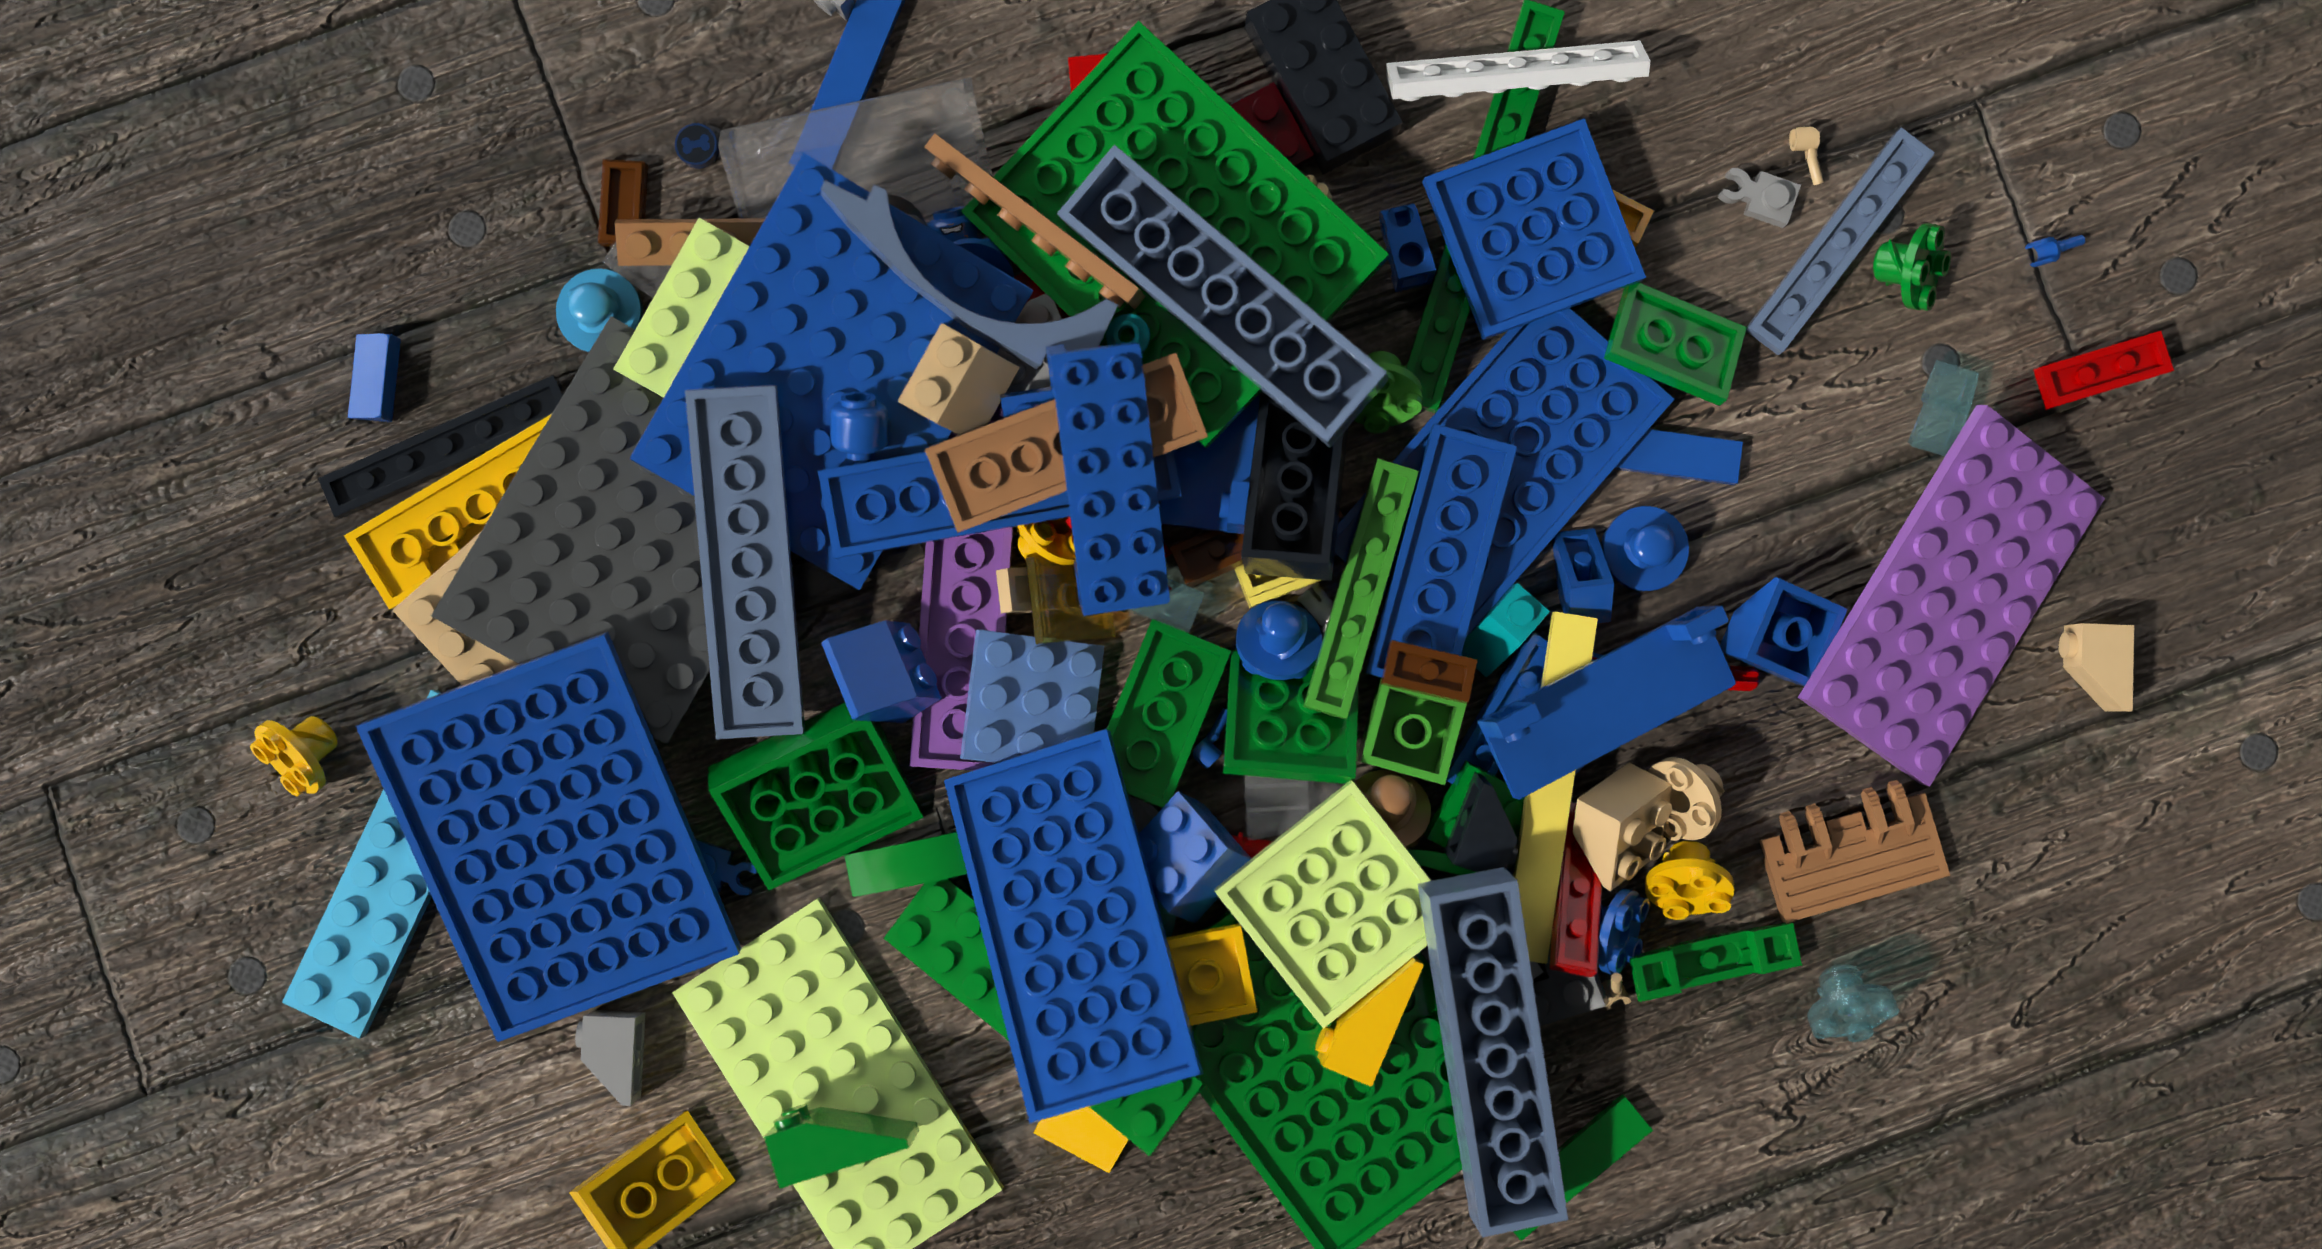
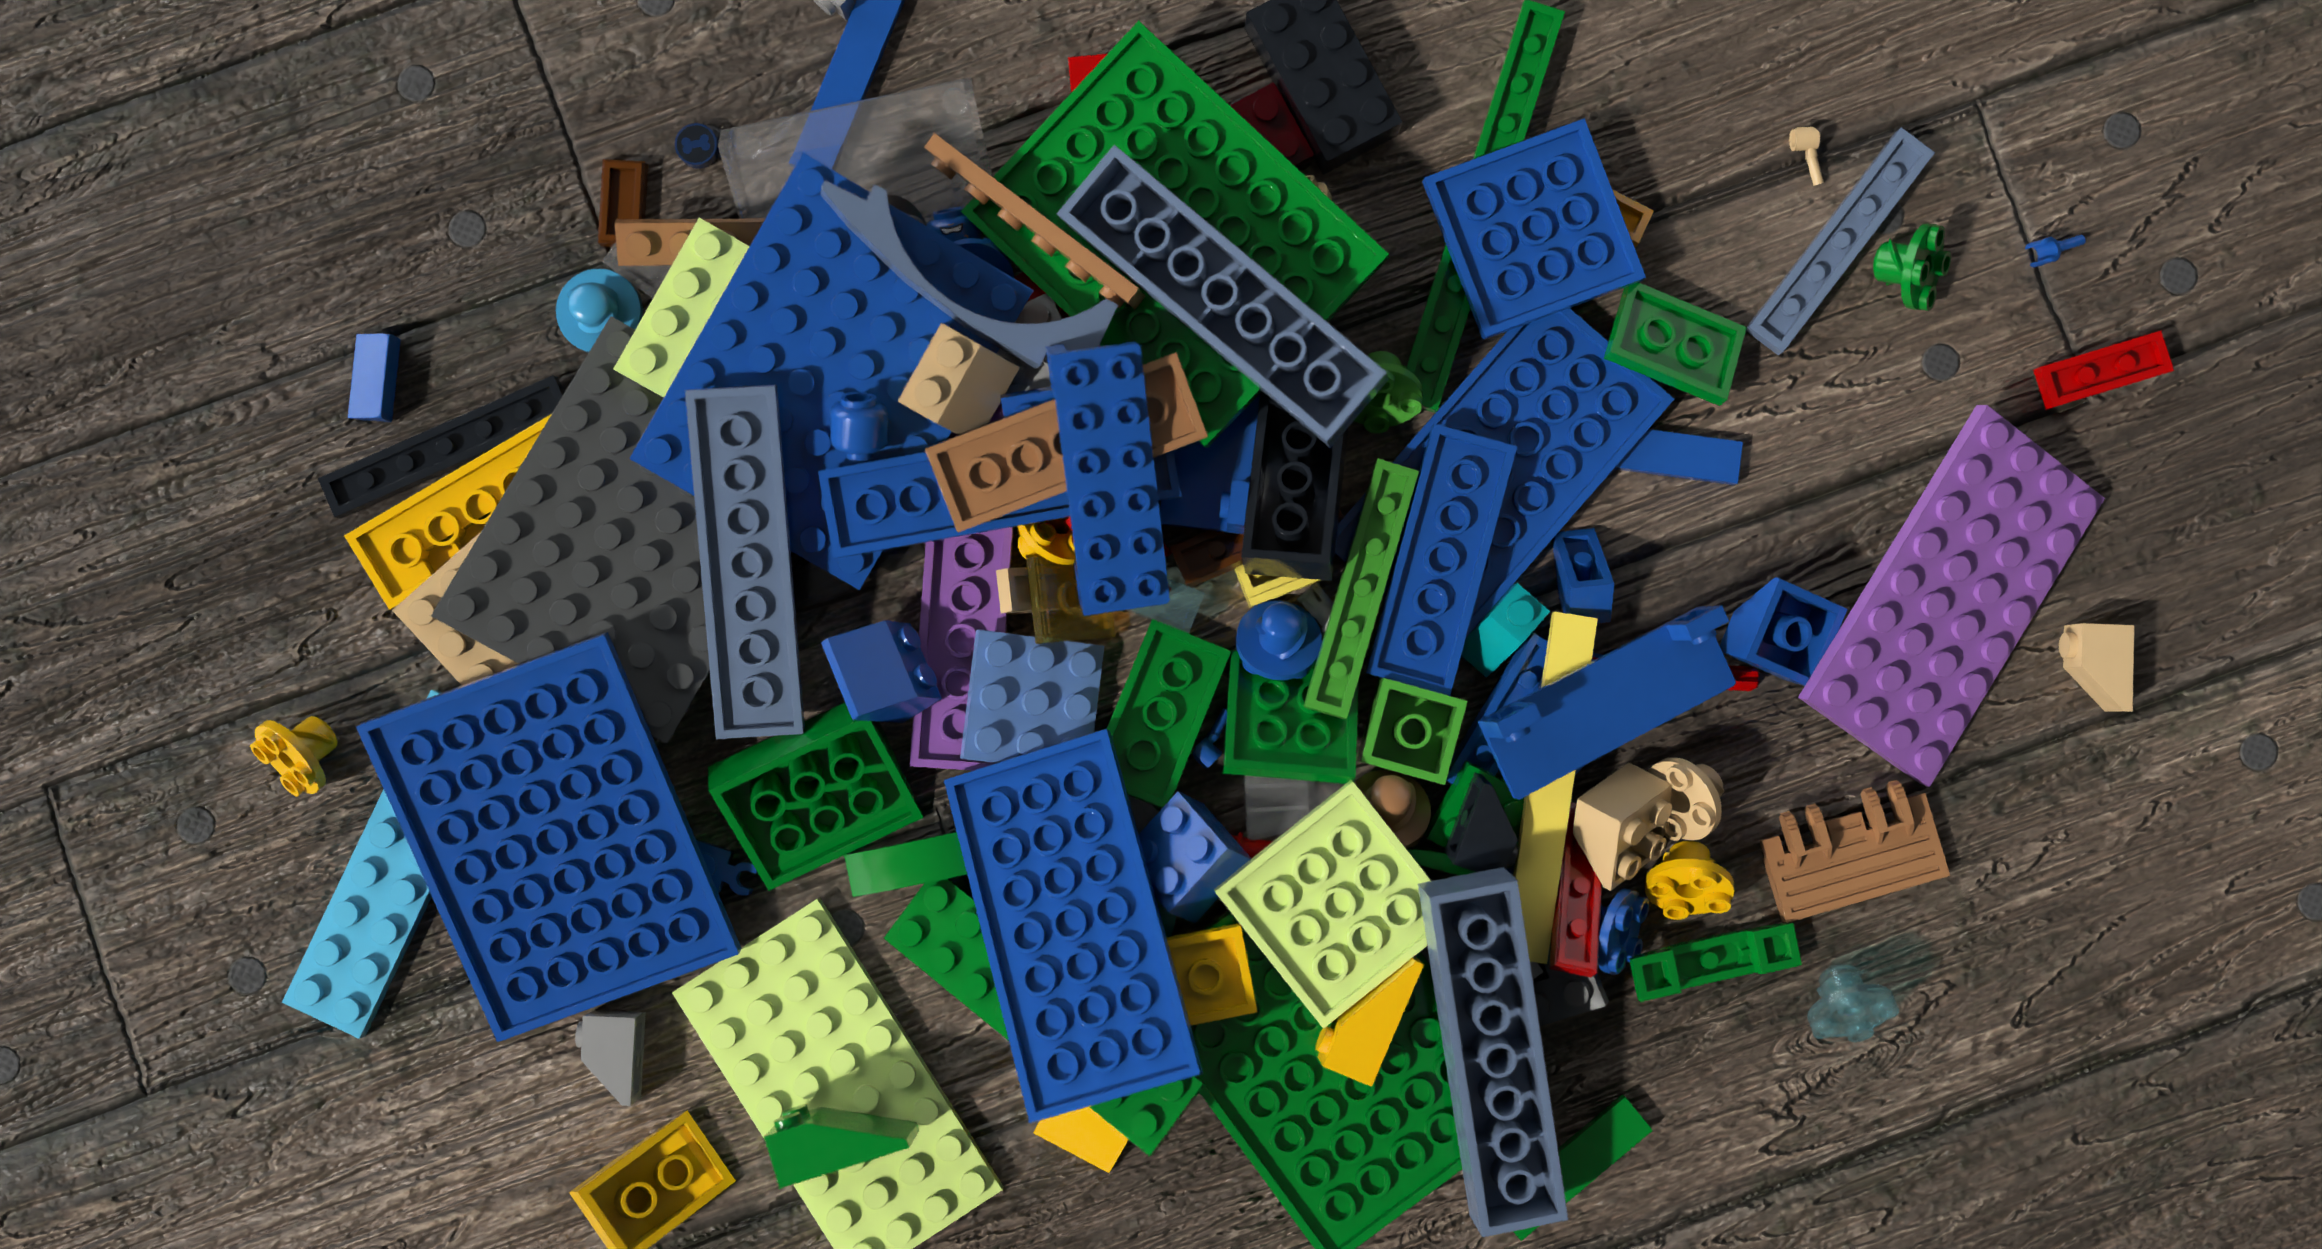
(1124, 321): teal plate -> none
(1407, 247): blue leg -> none
(1429, 672): reddish brown plate -> none
(1517, 70): white plate -> none
(1615, 990): tan hand -> none
(1645, 548): blue plate -> none
(1767, 197): light grey plate -> none
(1945, 407): clear light blue slope -> none

